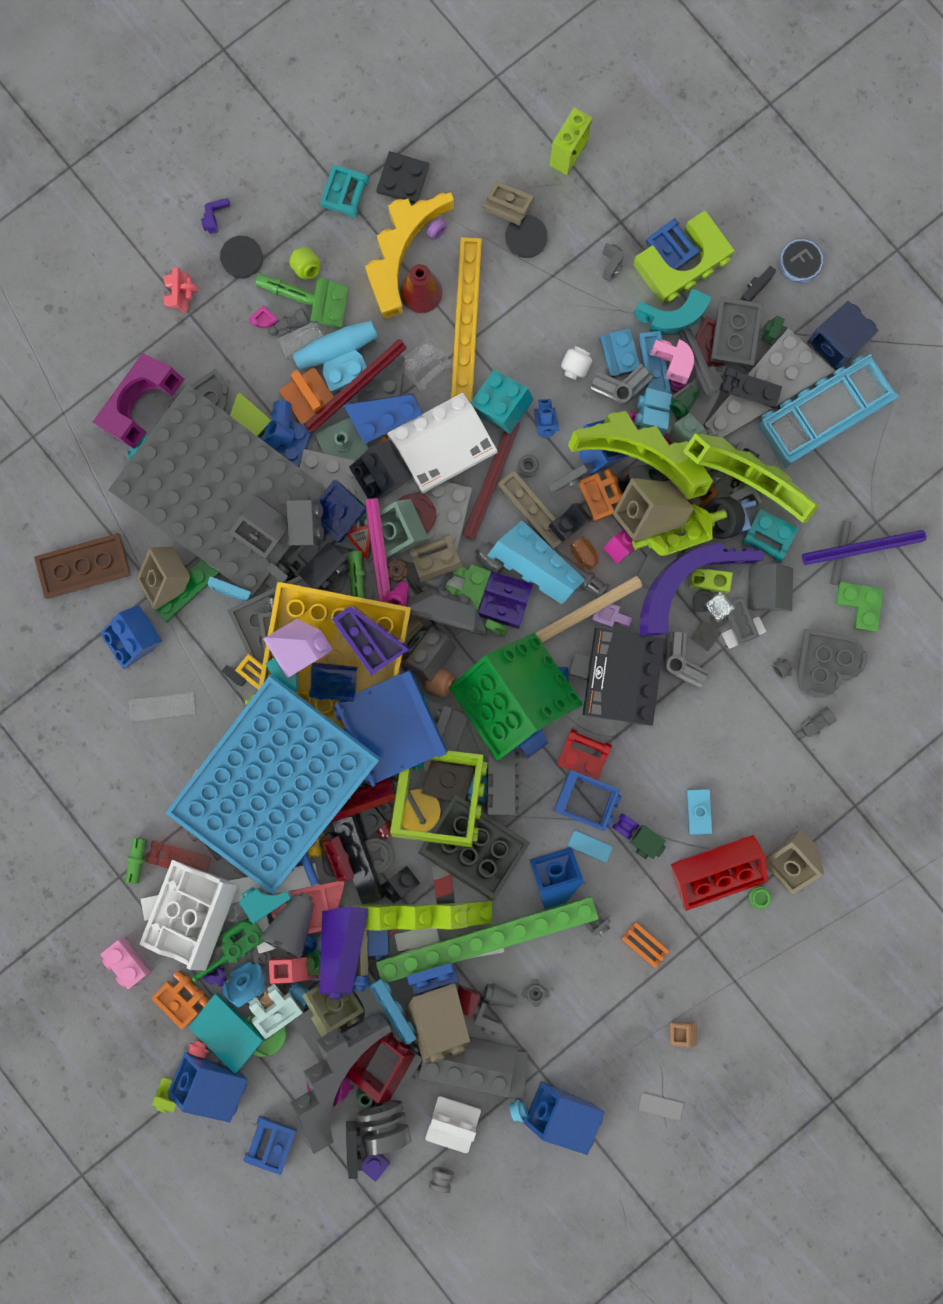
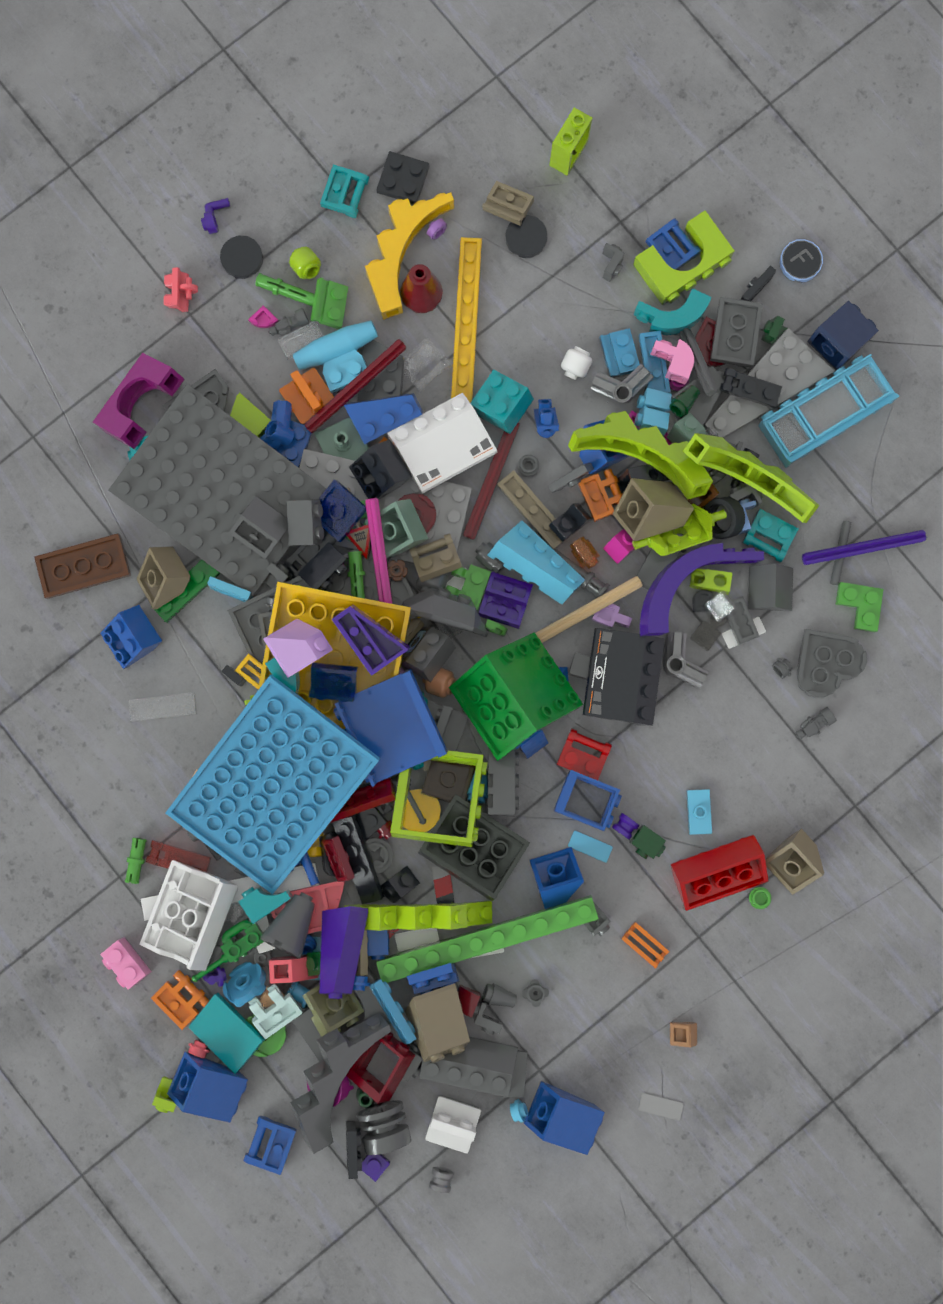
(398, 594): dark pink cone -> none

